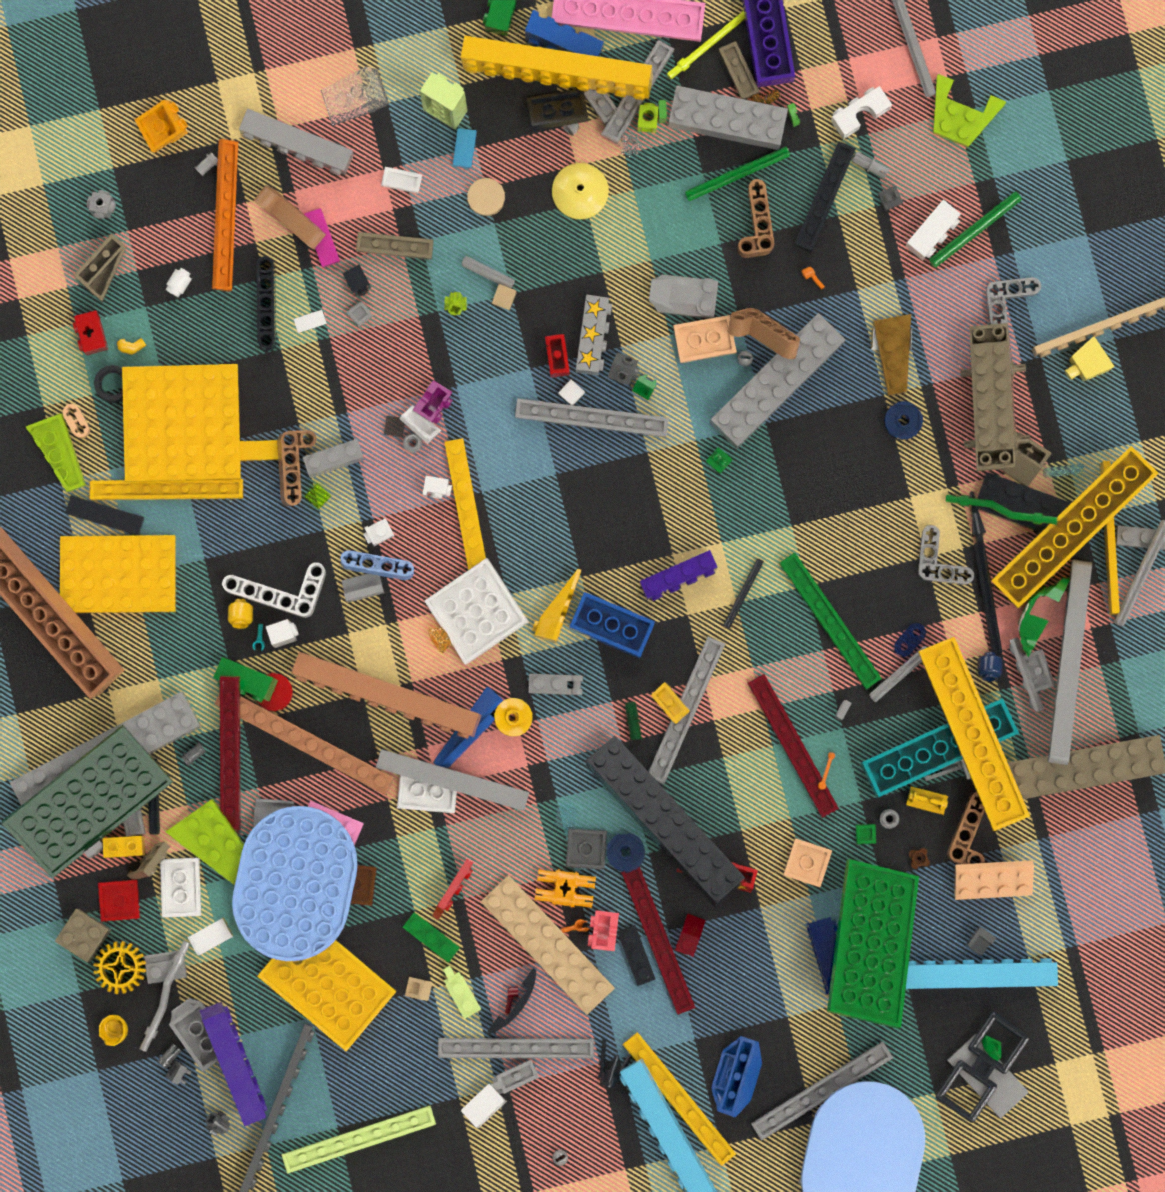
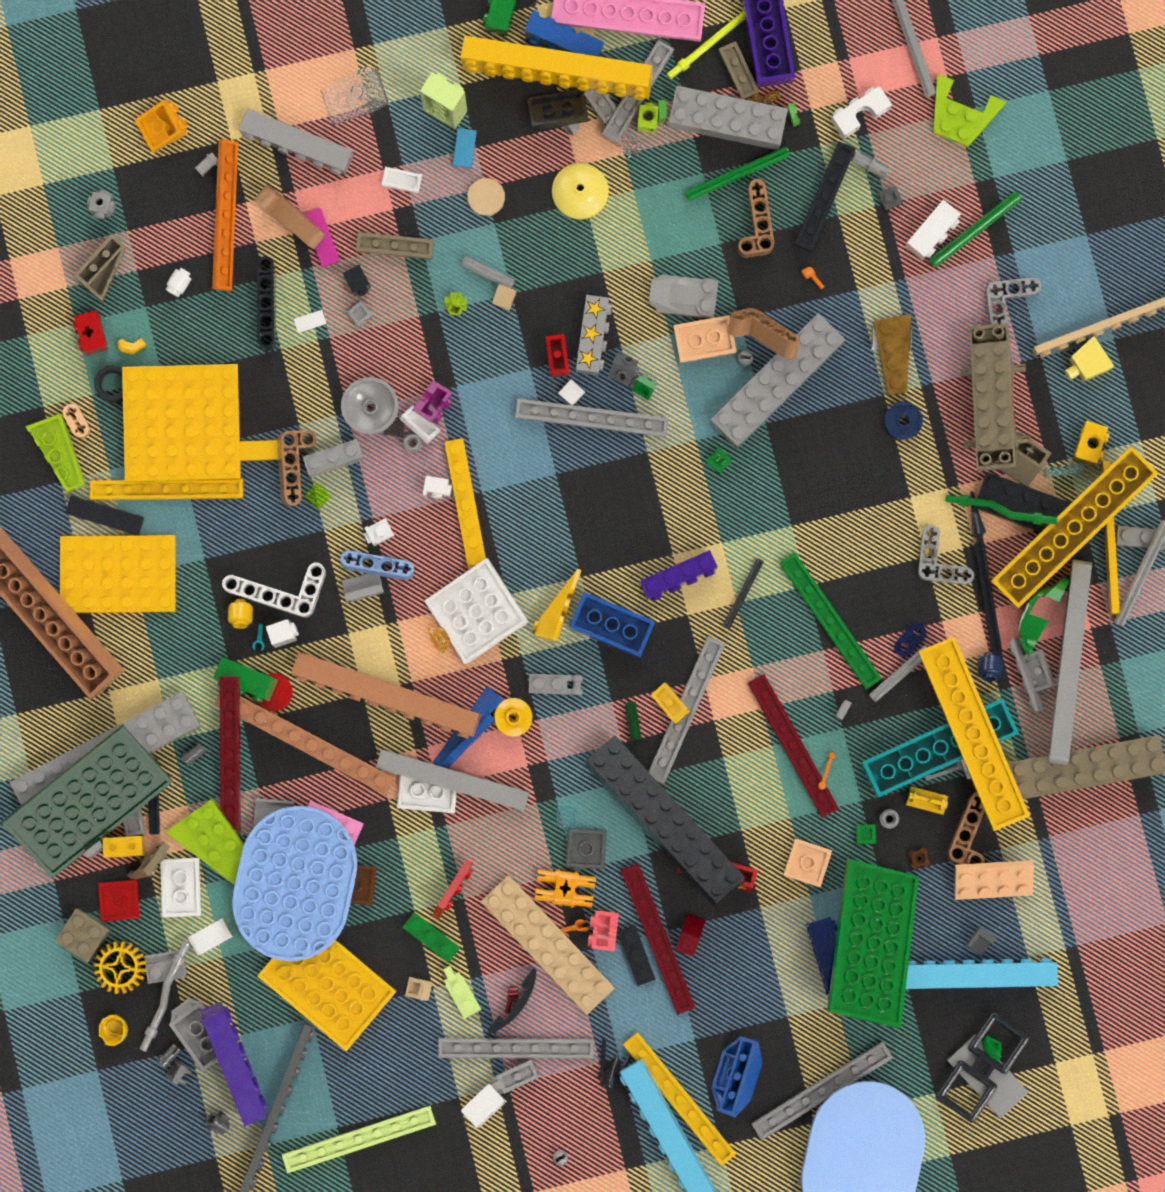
(369, 392): none -> light grey dish
(627, 863): dark blue plate -> none
(1083, 452): none -> yellow brick

